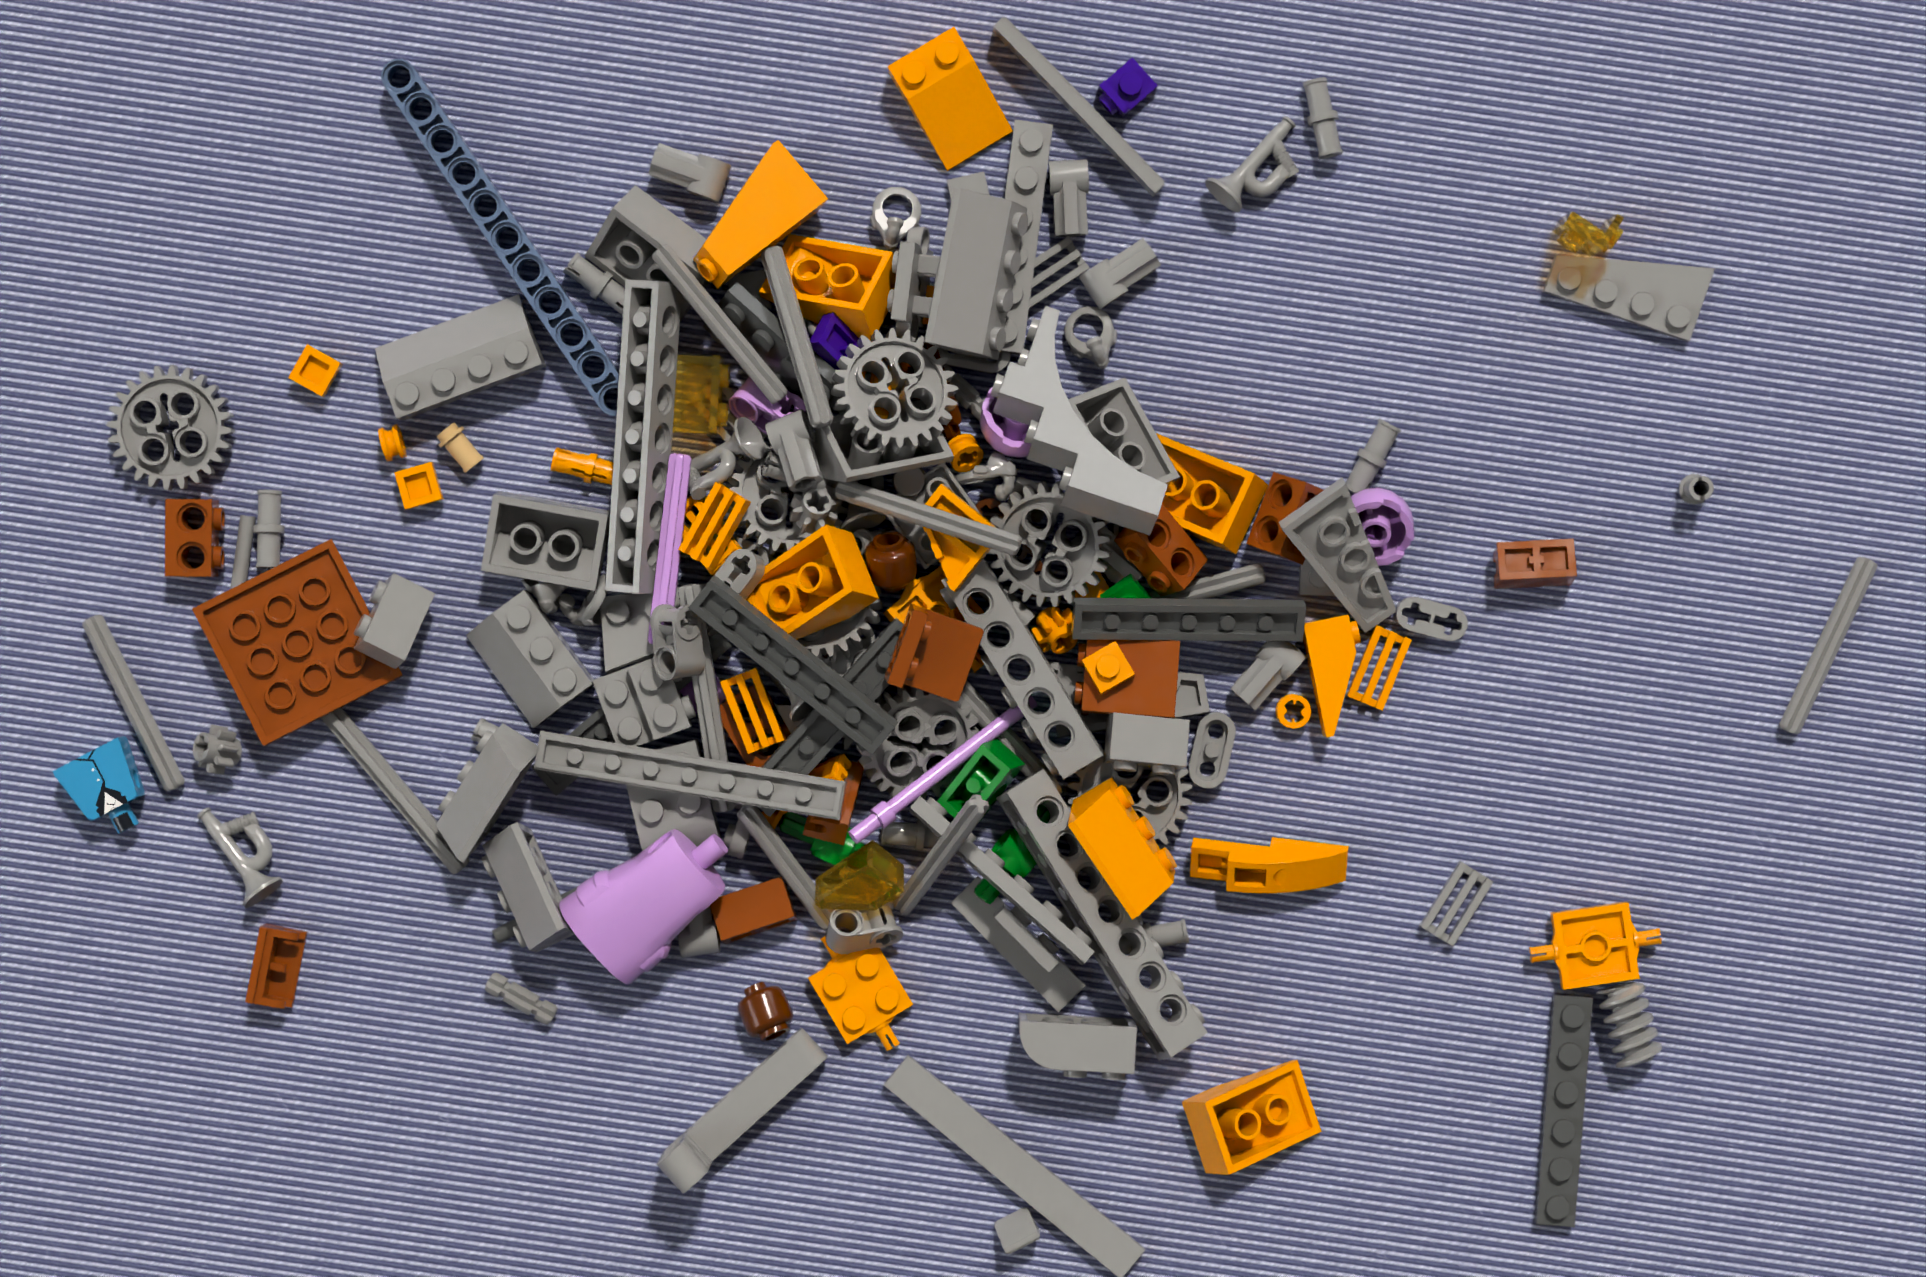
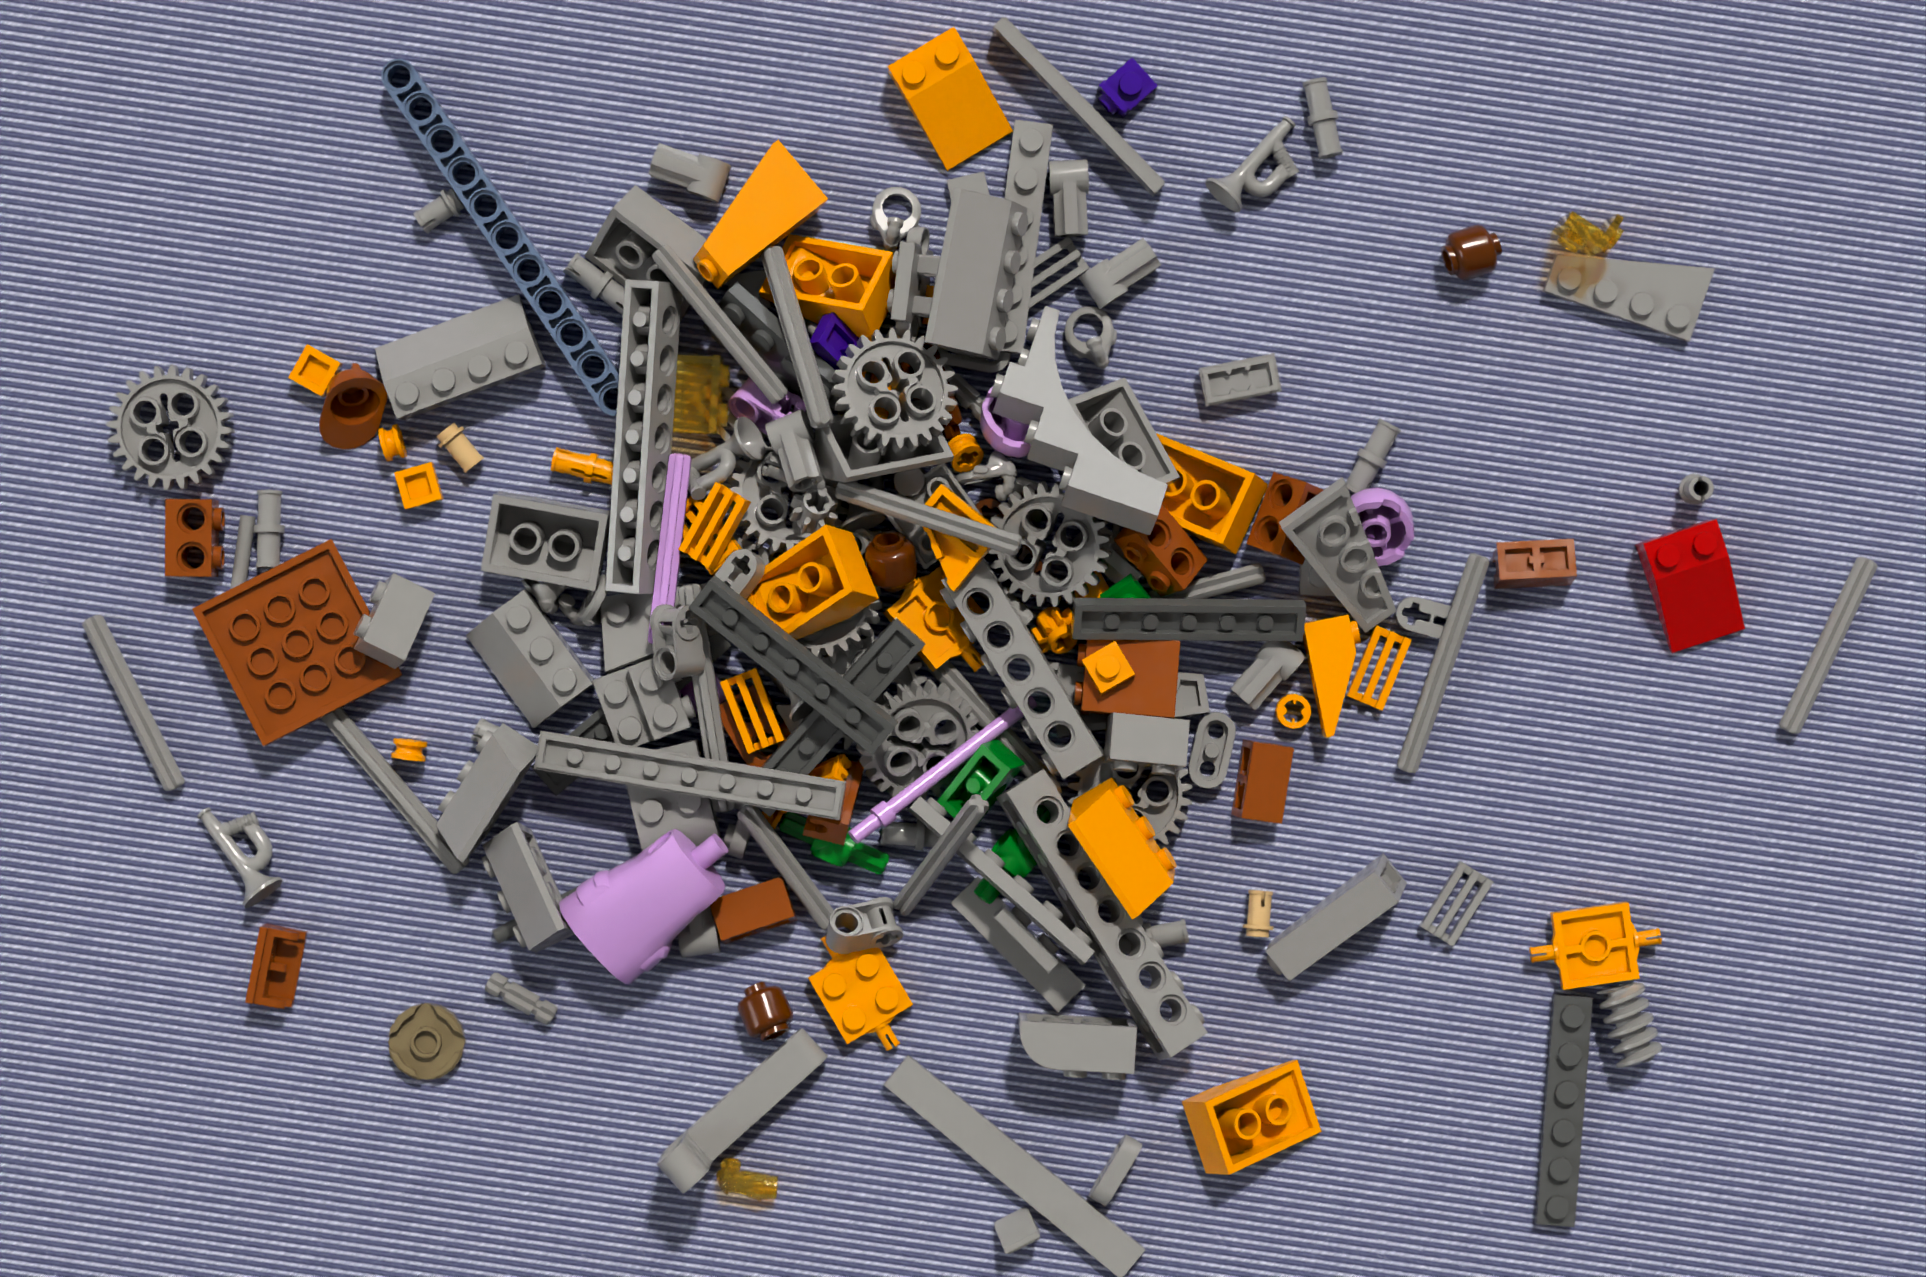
(104, 783): dark azure torso -> none
(217, 749): light grey gear -> none
(352, 408): none -> dark orange piece
(409, 749): none -> light orange bush
(426, 1041): none -> dark tan tile
(439, 210): none -> light grey pin
(751, 1184): none -> clear yellow arm
(861, 881): clear yellow slope -> none
(933, 653): dark orange bracket -> none
(1115, 1170): none -> light grey beam
(1239, 380): none -> light grey plate
(1259, 913): none -> tan pin
(1262, 781): none -> dark orange hinge
(1274, 869): light orange slope -> none
(1336, 918): none -> light grey slope
(1443, 663): none -> light grey axle
(1471, 252): none -> reddish brown head
(1692, 584): none -> red slope

